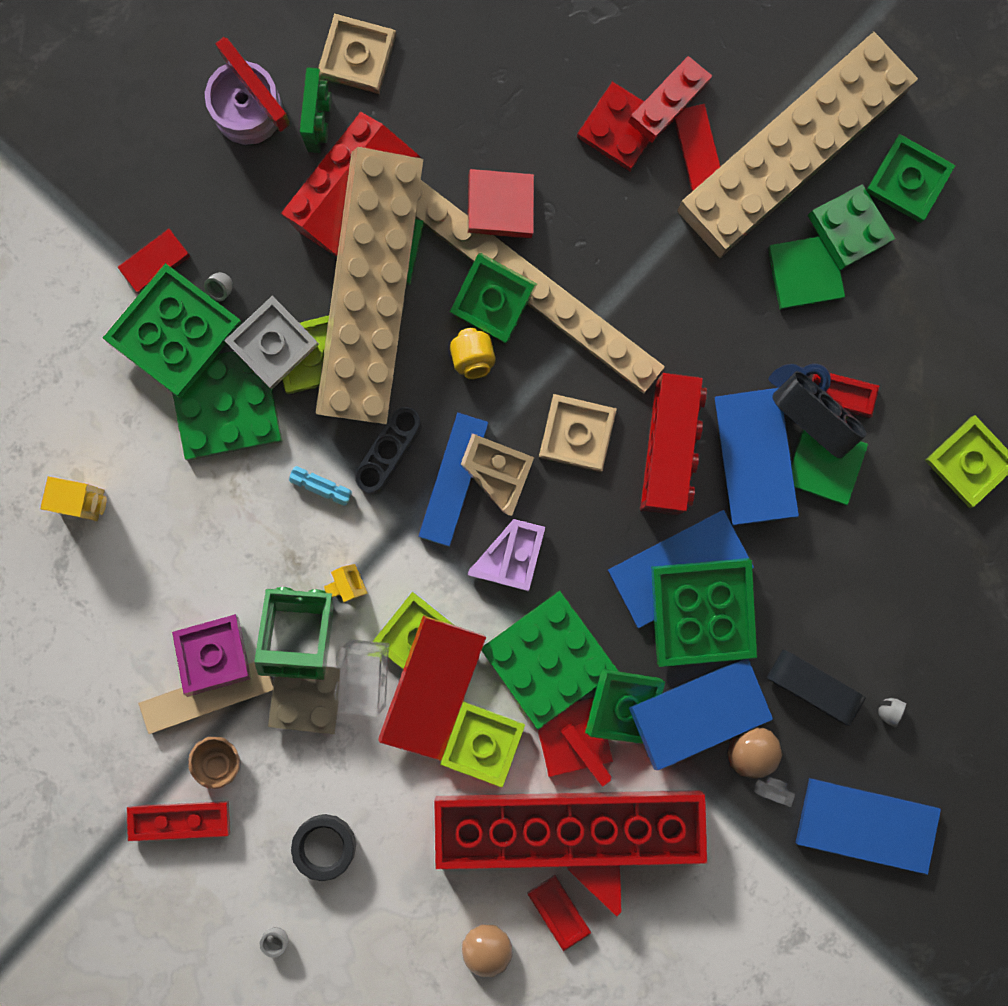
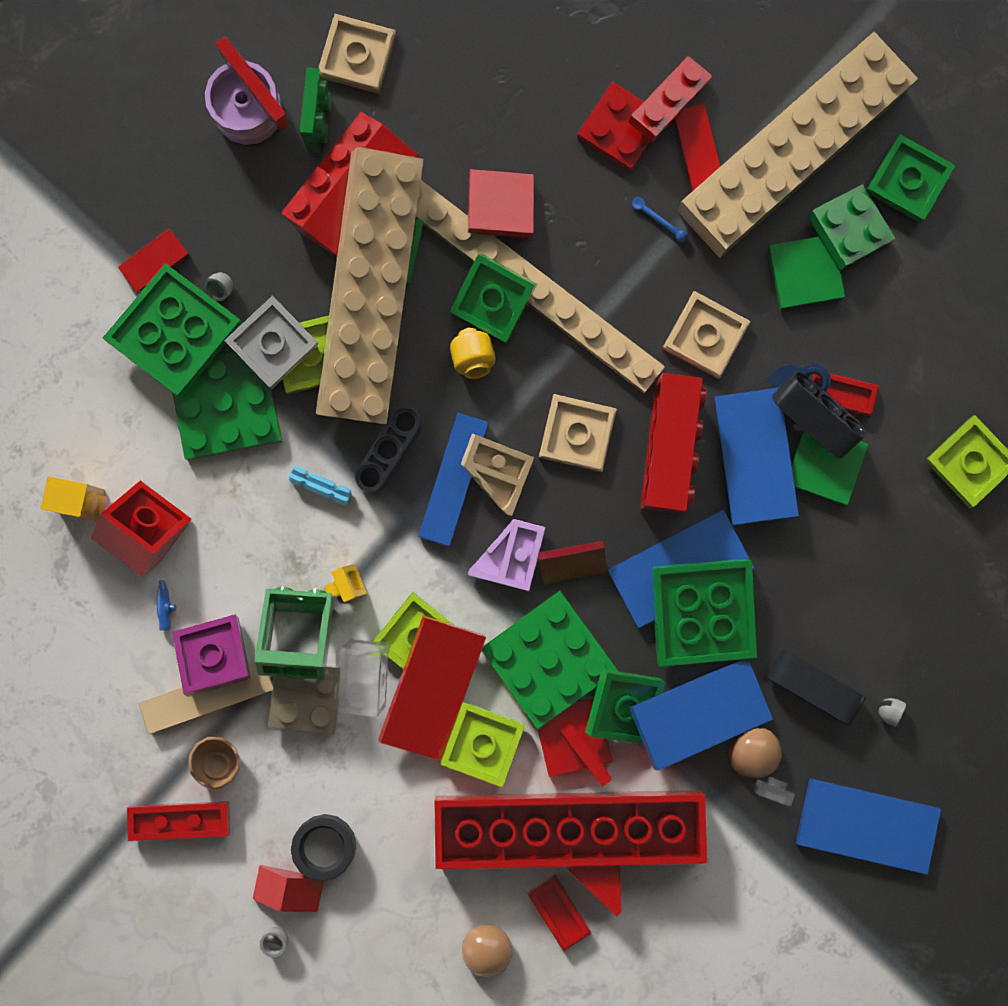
(140, 528): none -> red slope
(164, 606): none -> blue helmet
(287, 890): none -> red slope
(572, 562): none -> tile
(639, 205): none -> blue hinge
(706, 335): none -> tan tile

